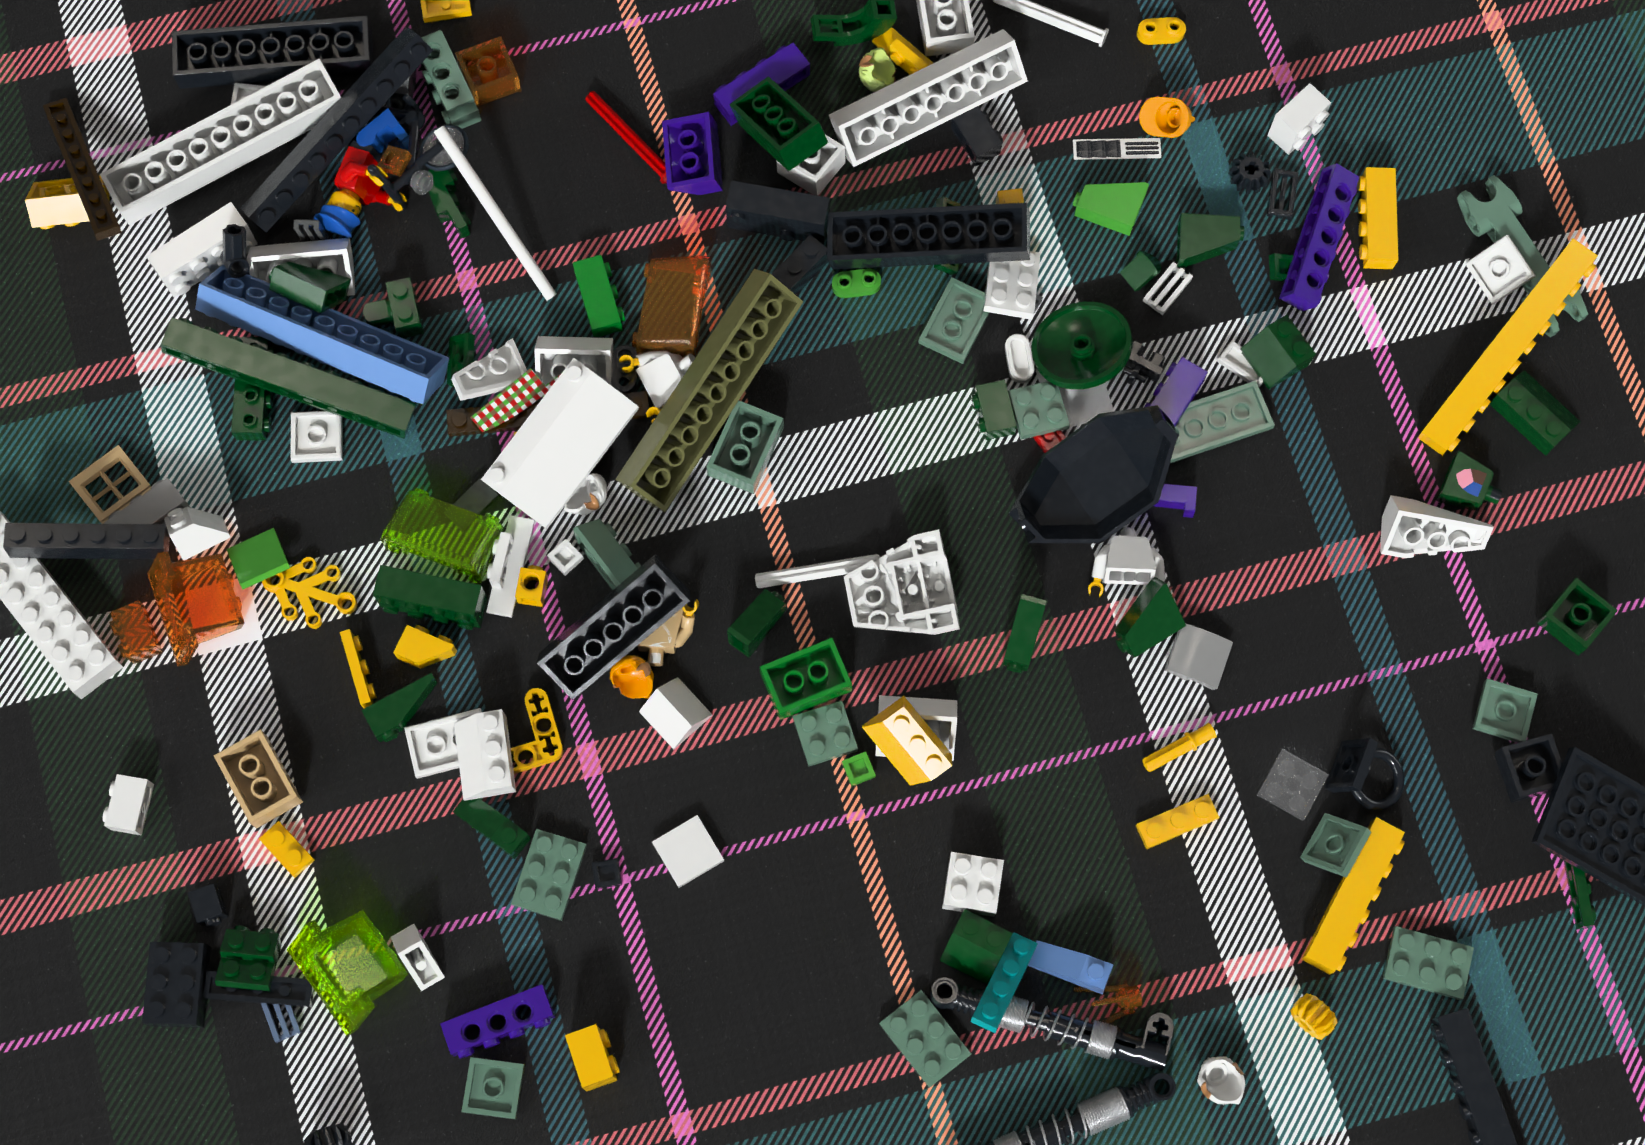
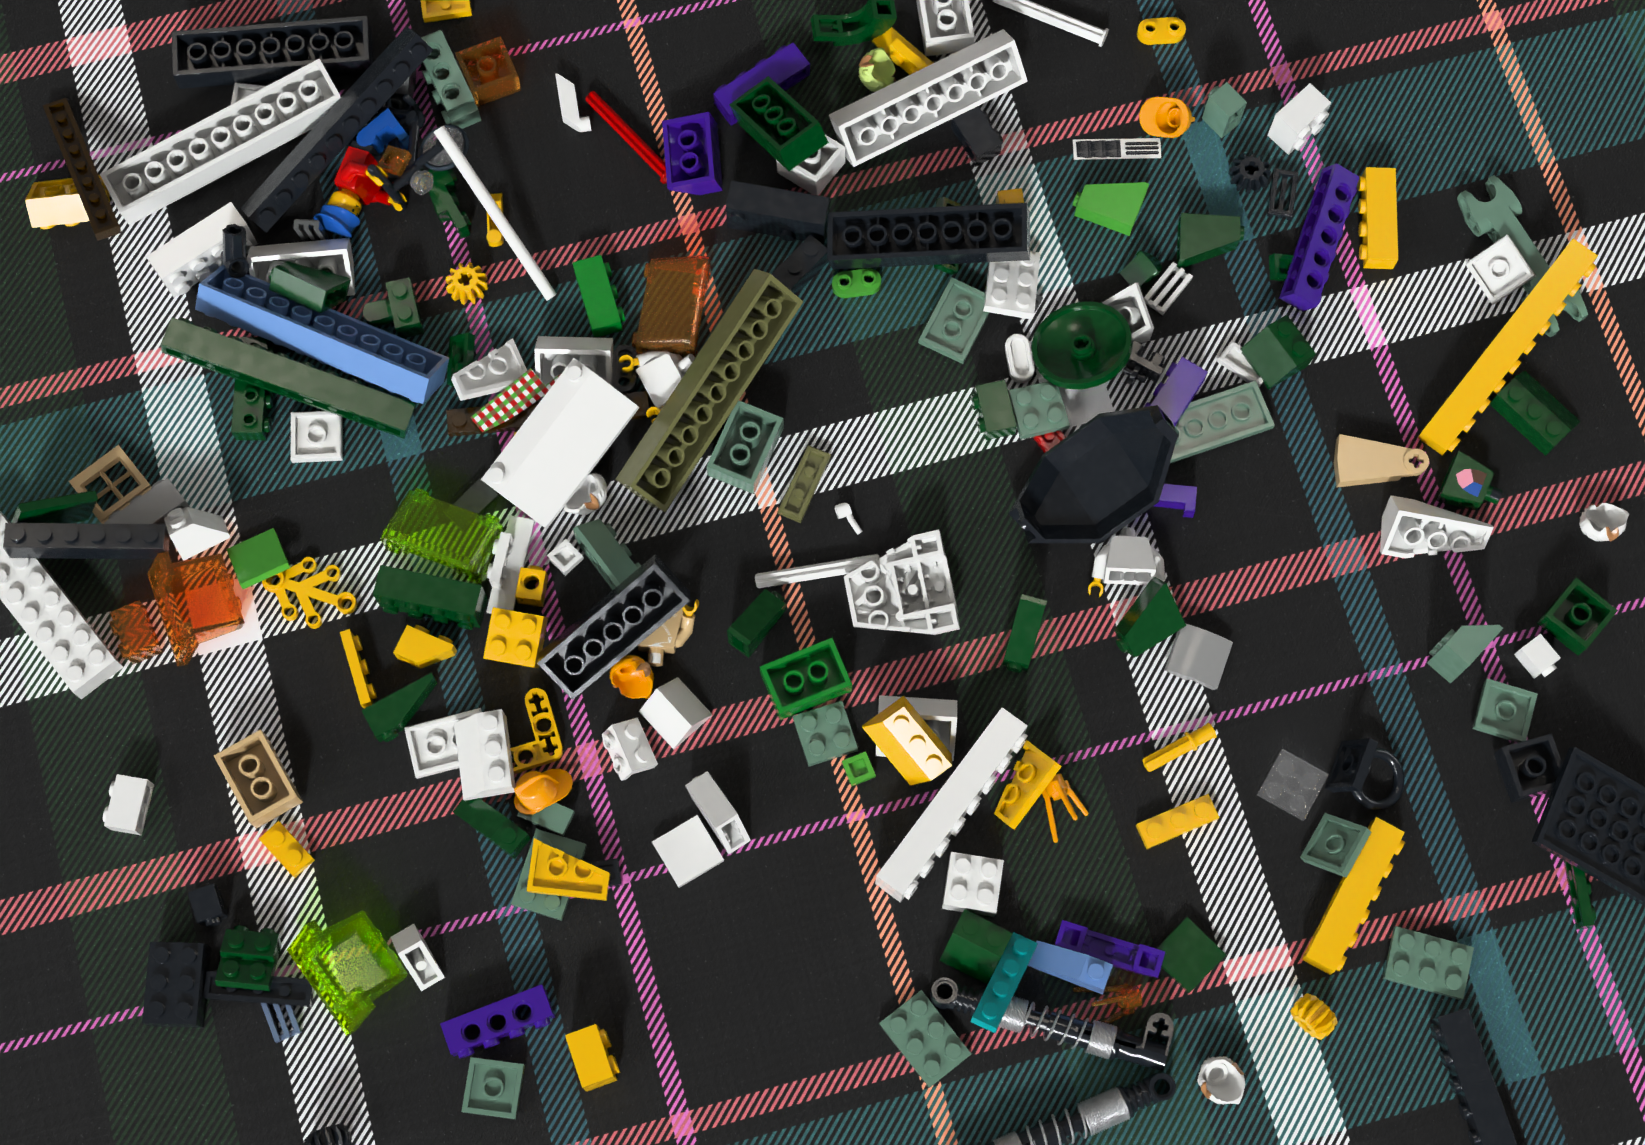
(59, 509): none -> dark green tile
(469, 292): none -> yellow gear
(494, 236): none -> yellow piece
(515, 637): none -> yellow brick
(540, 790): none -> light orange piece
(552, 818): none -> sand green slope
(564, 875): none -> yellow wing
(569, 106): none -> white piece
(628, 748): none -> white bracket
(718, 812): none -> white slope
(804, 484): none -> olive tile
(843, 510): none -> white hand
(951, 804): none -> white brick
(1029, 782): none -> yellow wing
(1059, 789): none -> light orange plant
(1120, 953): none -> dark purple slope
(1133, 308): none -> white slope
(1189, 955): none -> dark green tile
(1223, 109): none -> sand green brick
(1369, 461): none -> tan piece
(1460, 649): none -> sand green slope
(1538, 657): none -> white brick
(1603, 521): none -> white hair

